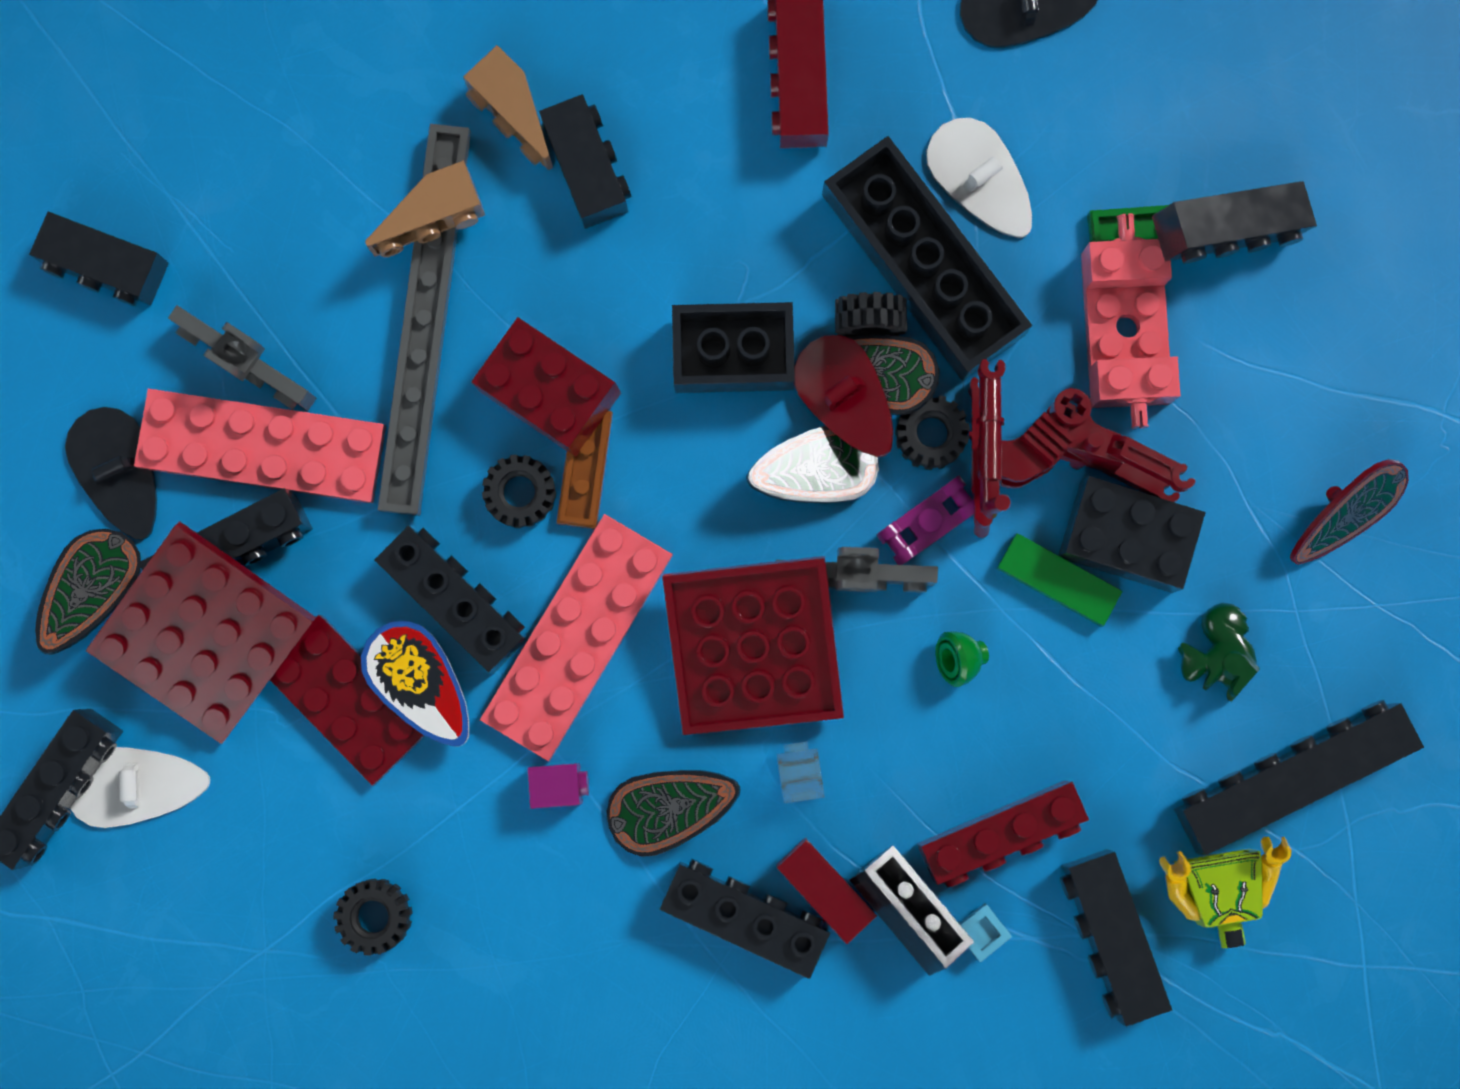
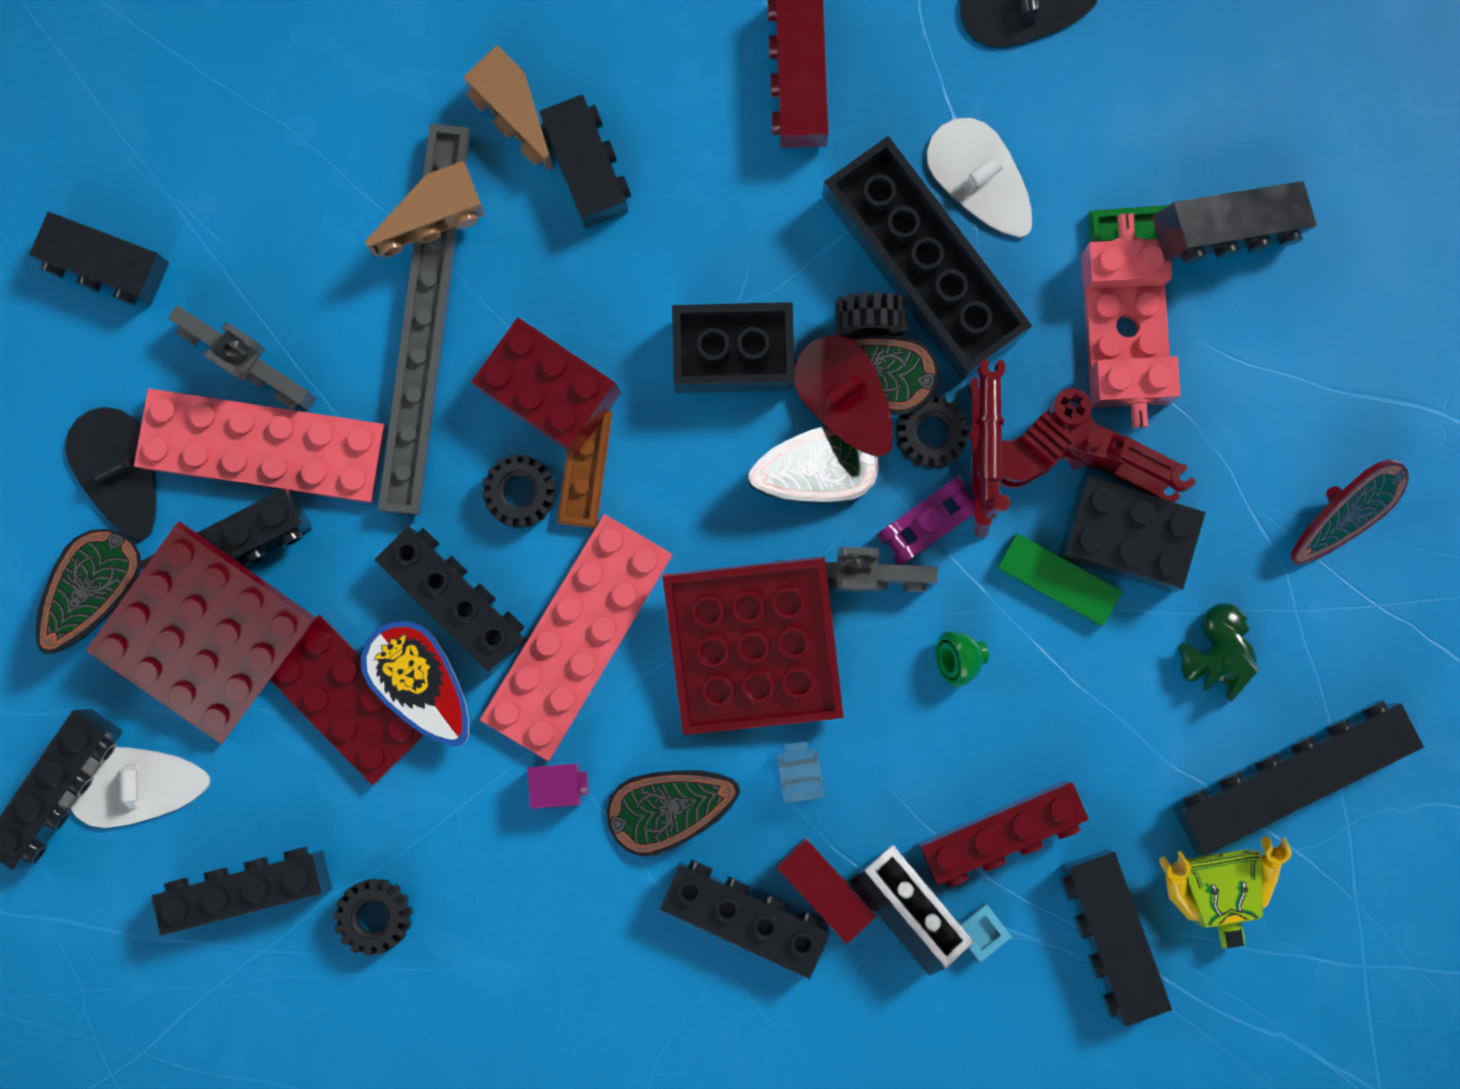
(240, 893): none -> black brick

